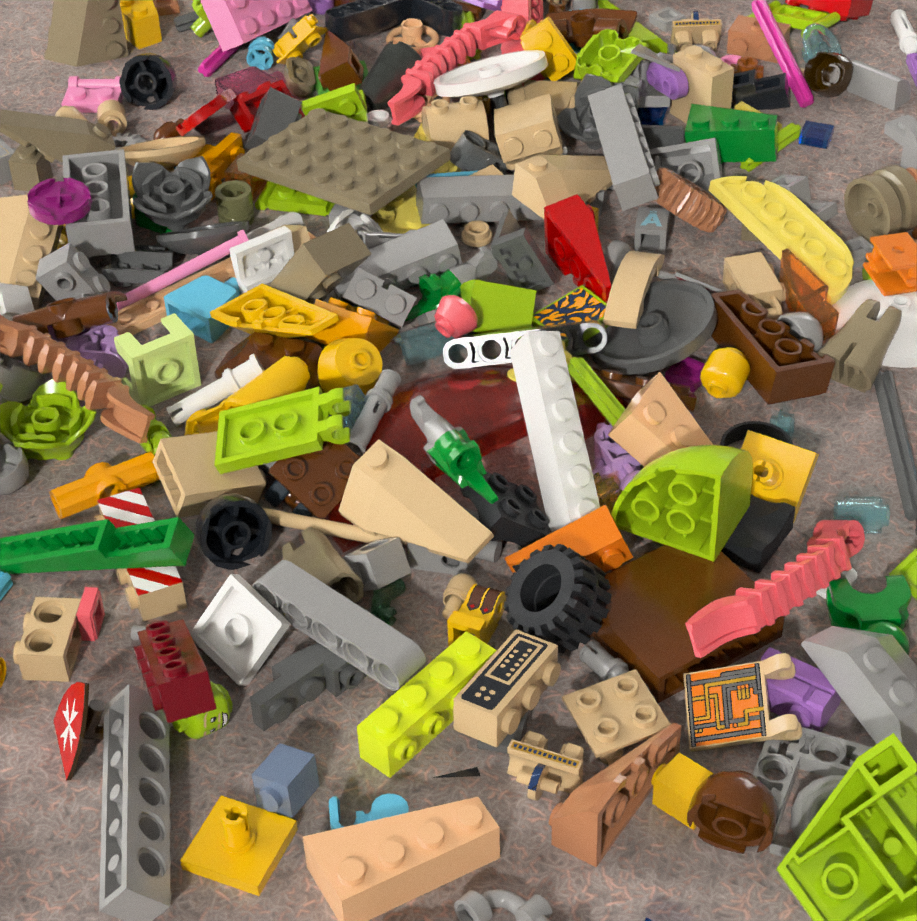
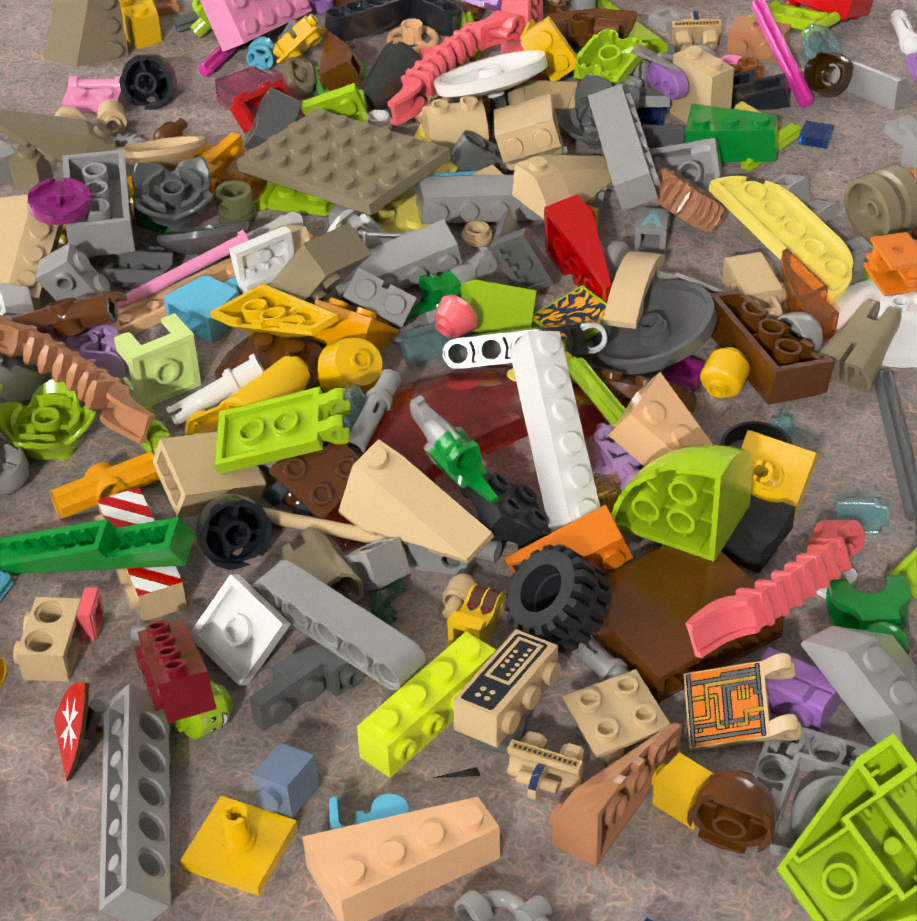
(205, 112): red tile -> none

